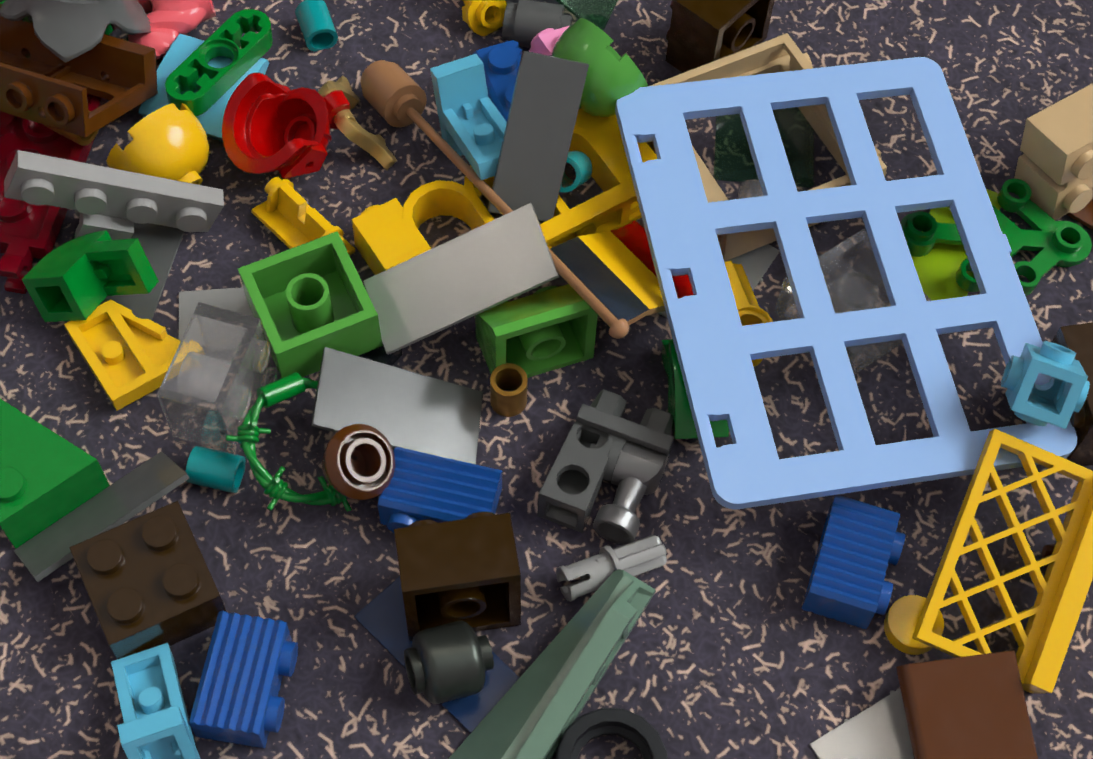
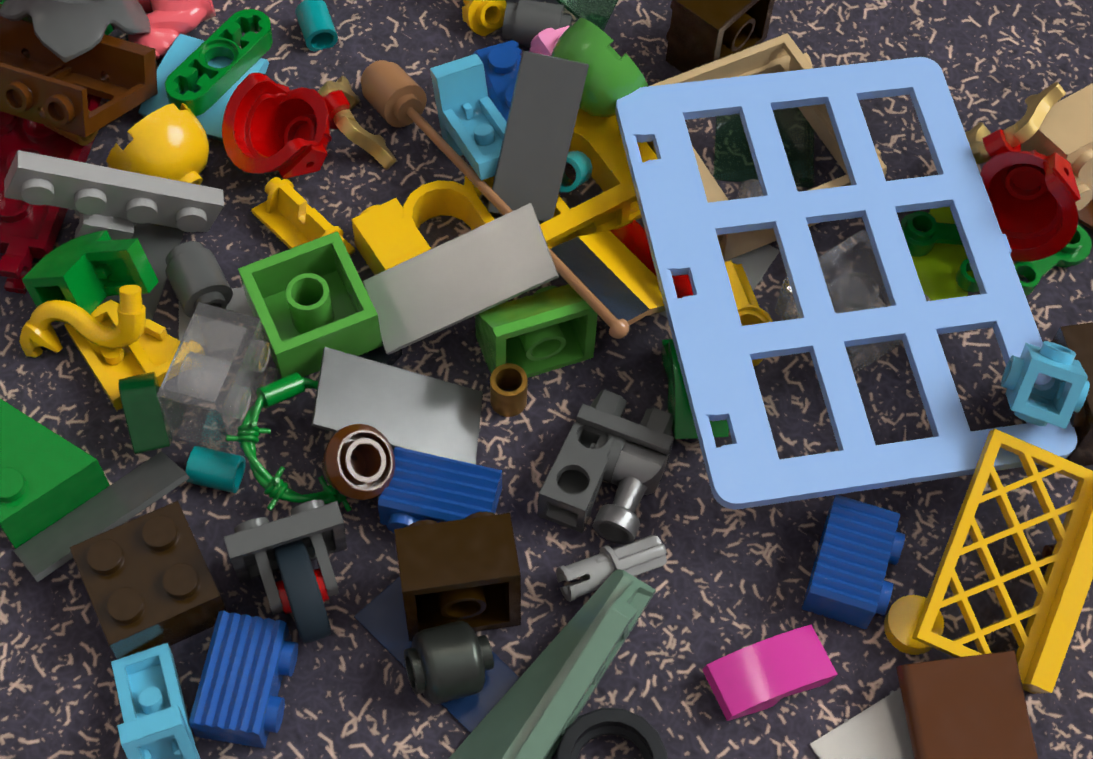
(40, 333): none -> yellow animal
(144, 413): none -> dark green piece
(197, 277): none -> dark grey brick
(288, 547): none -> dark grey plate
(768, 672): none -> dark pink slope
(1028, 190): none -> red helmet

